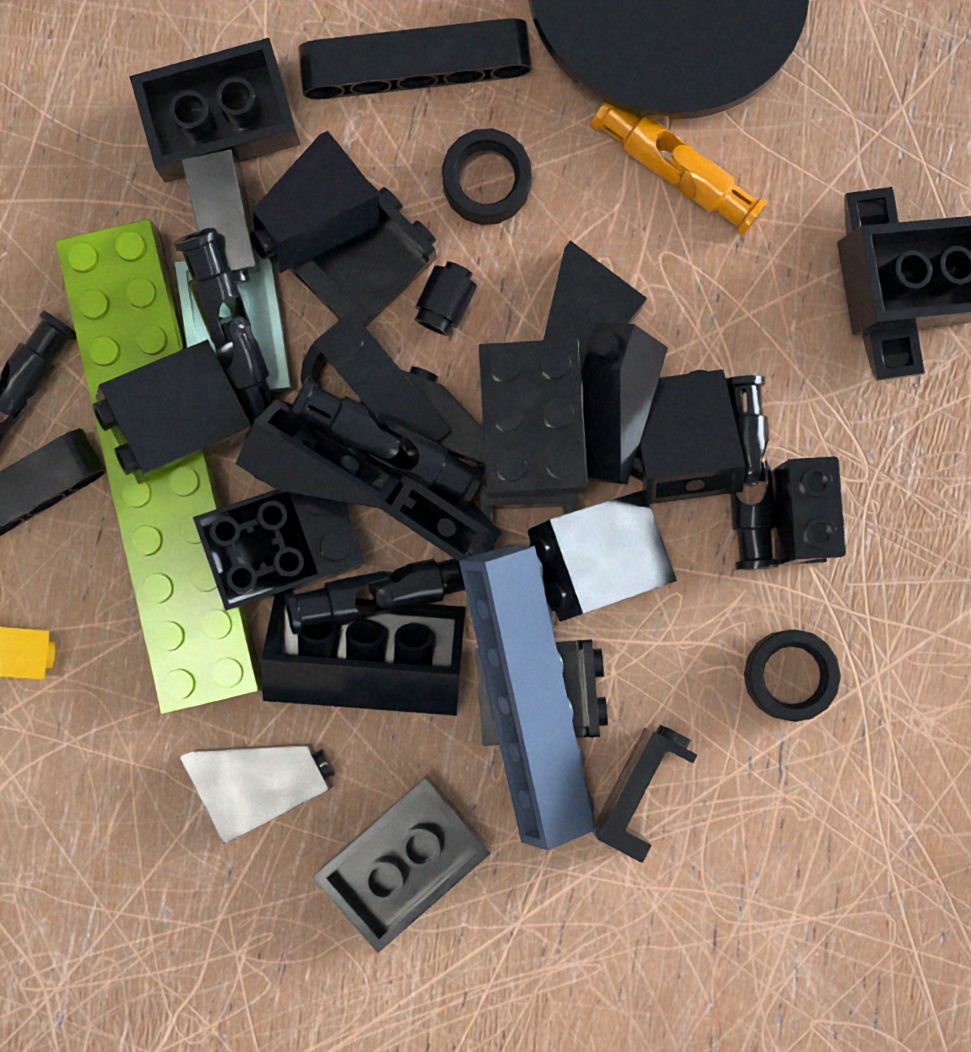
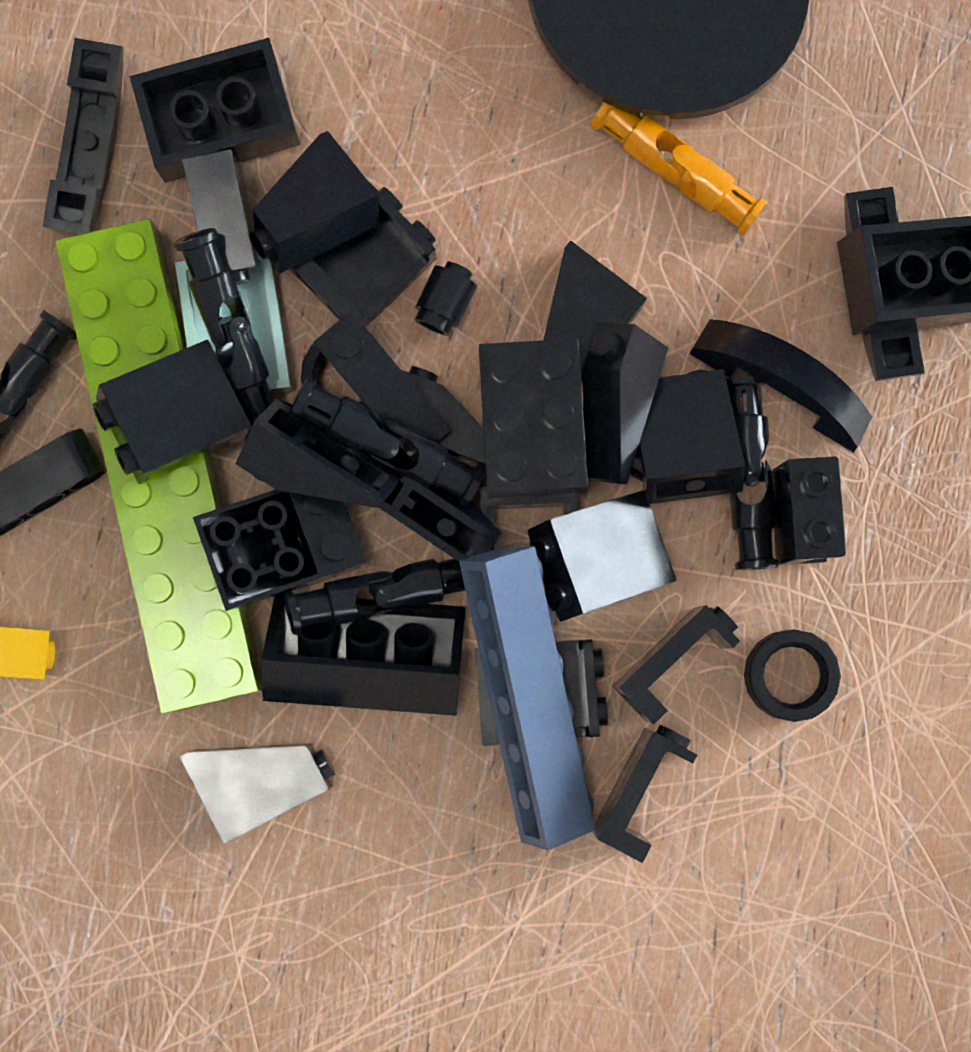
(87, 138): none -> black slope
(402, 863): brick -> none
(414, 58): black beam -> none
(478, 141): black tyre -> none
(635, 682): none -> black panel
(790, 372): none -> black slope

